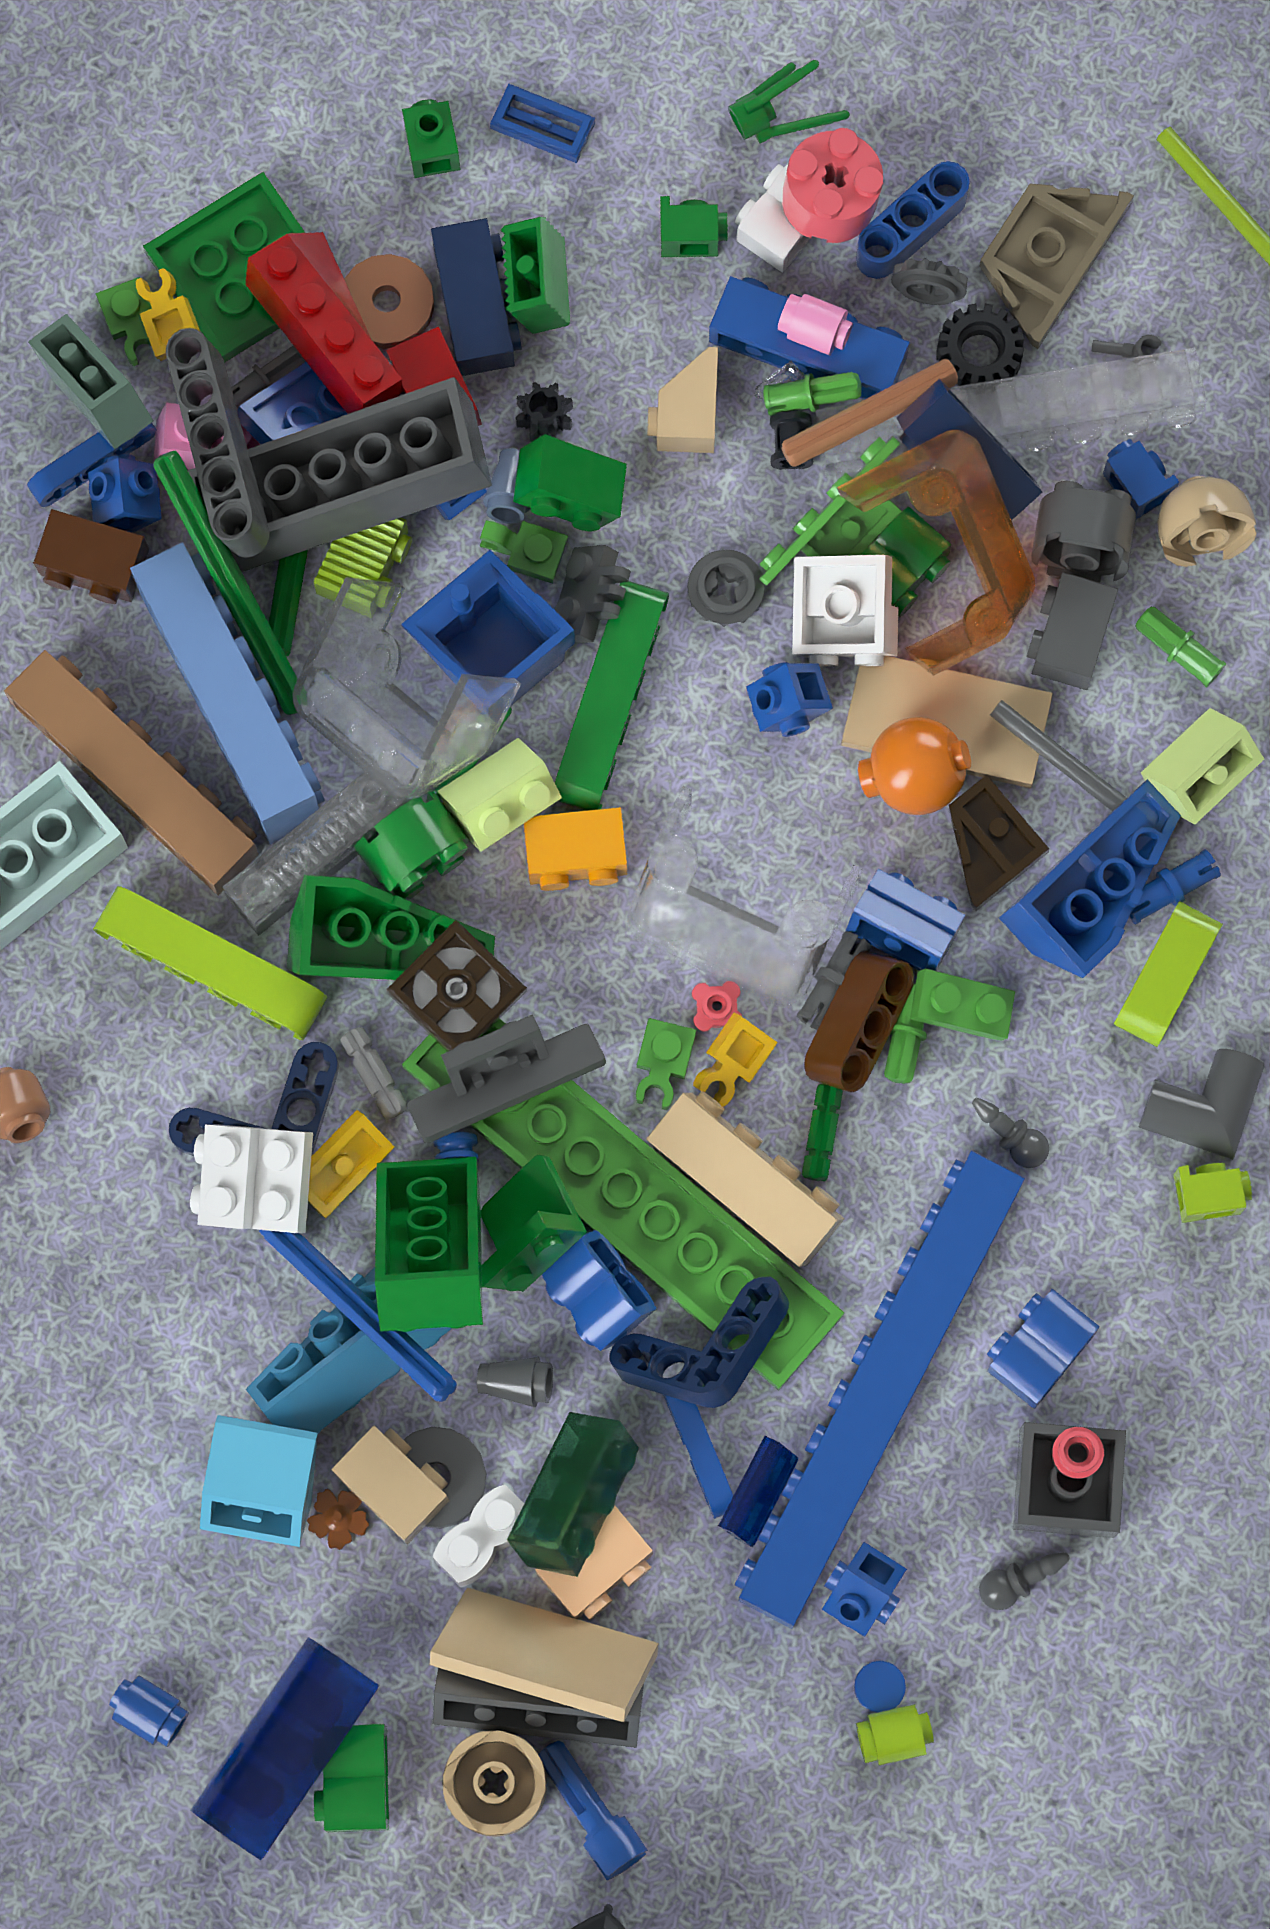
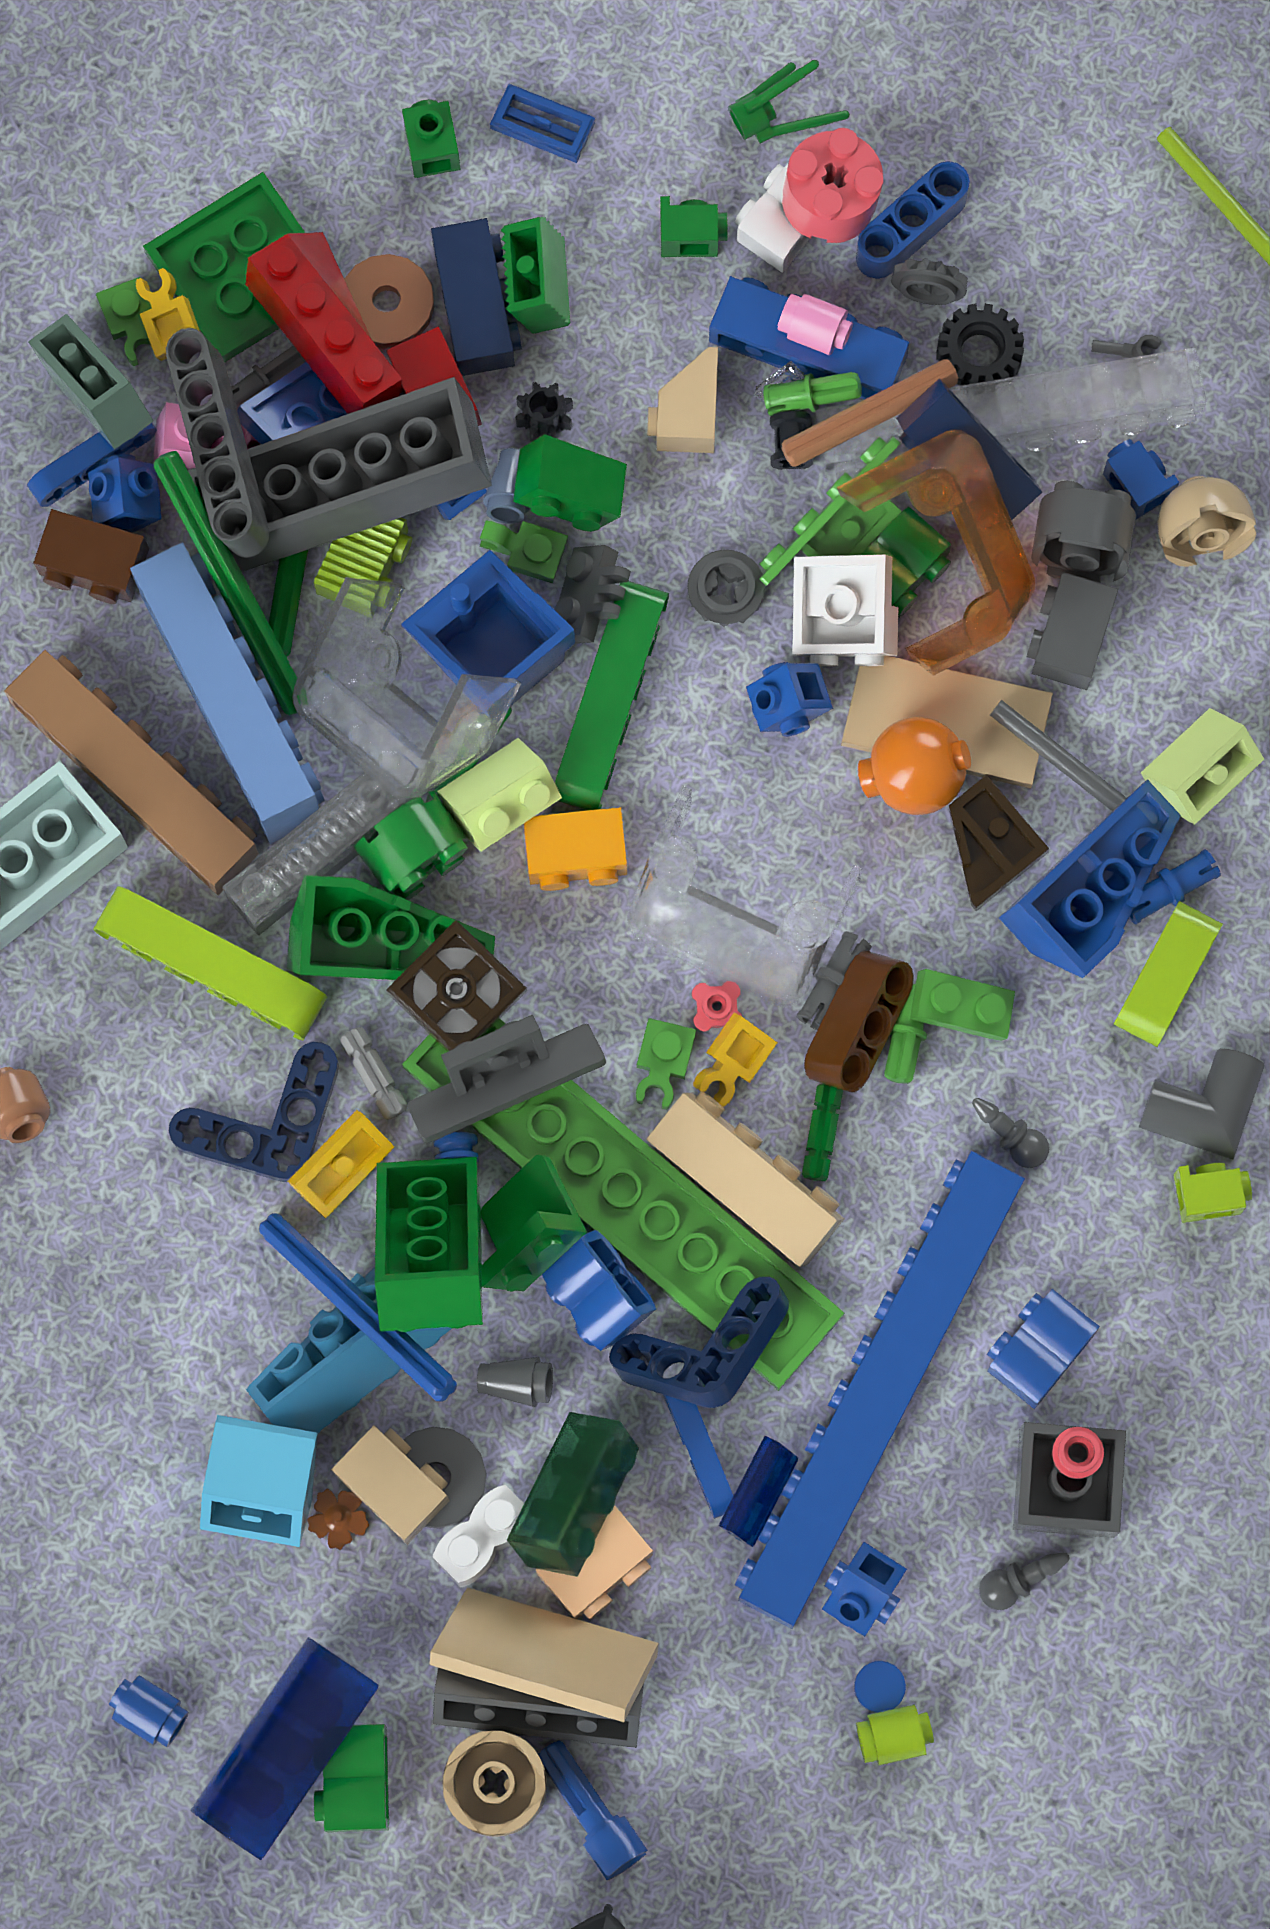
(252, 1178): white plate -> none
(905, 921): brick -> none
(1048, 251): dark tan wing -> none
(1179, 645): bright green axle -> none

